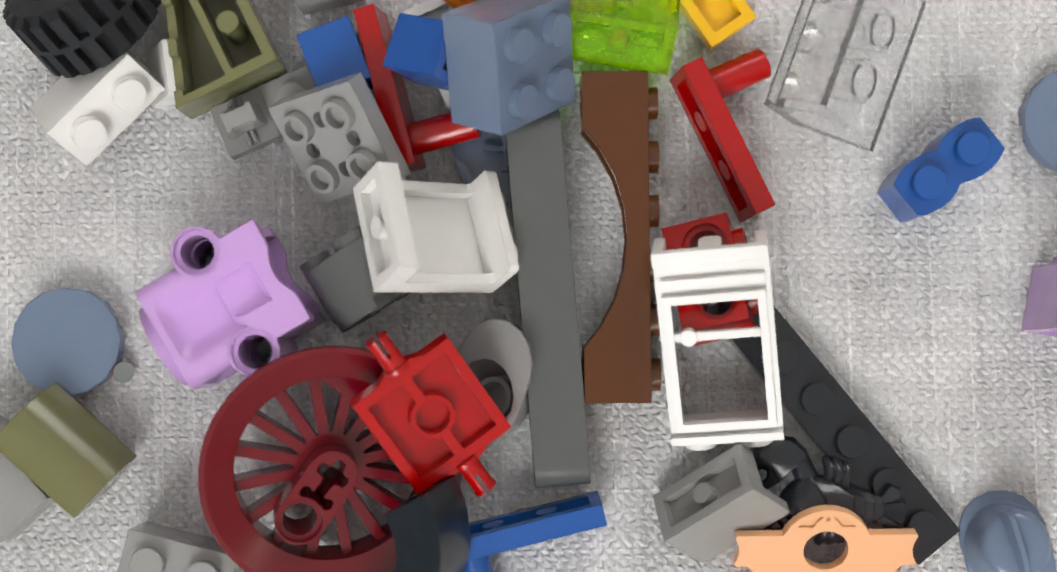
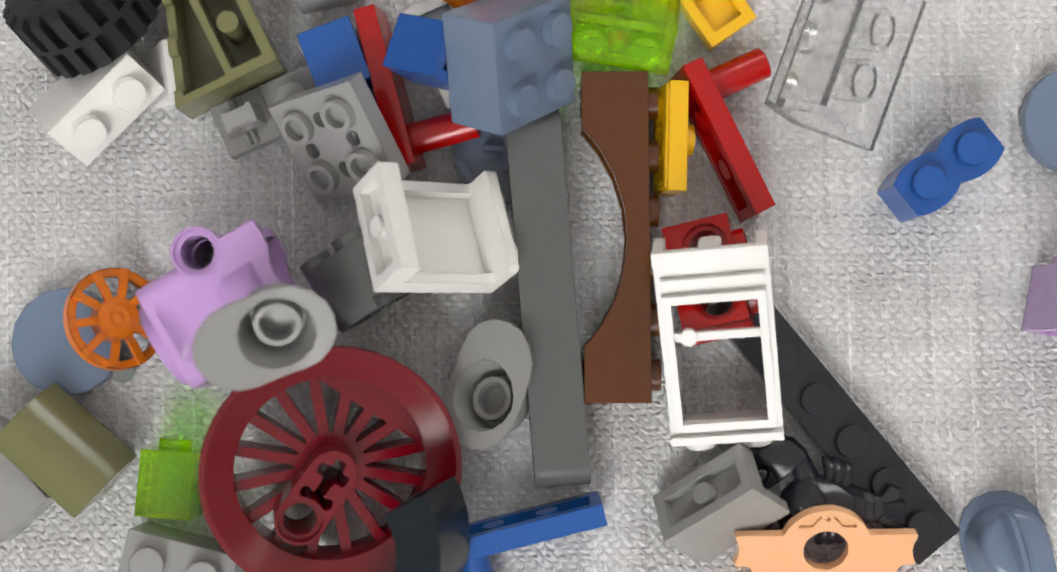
(110, 320): none -> orange wheel
(169, 480): none -> clear neon green brick
(264, 337): none -> light grey piece
(430, 413): red plate -> none
(674, 138): none -> yellow plate

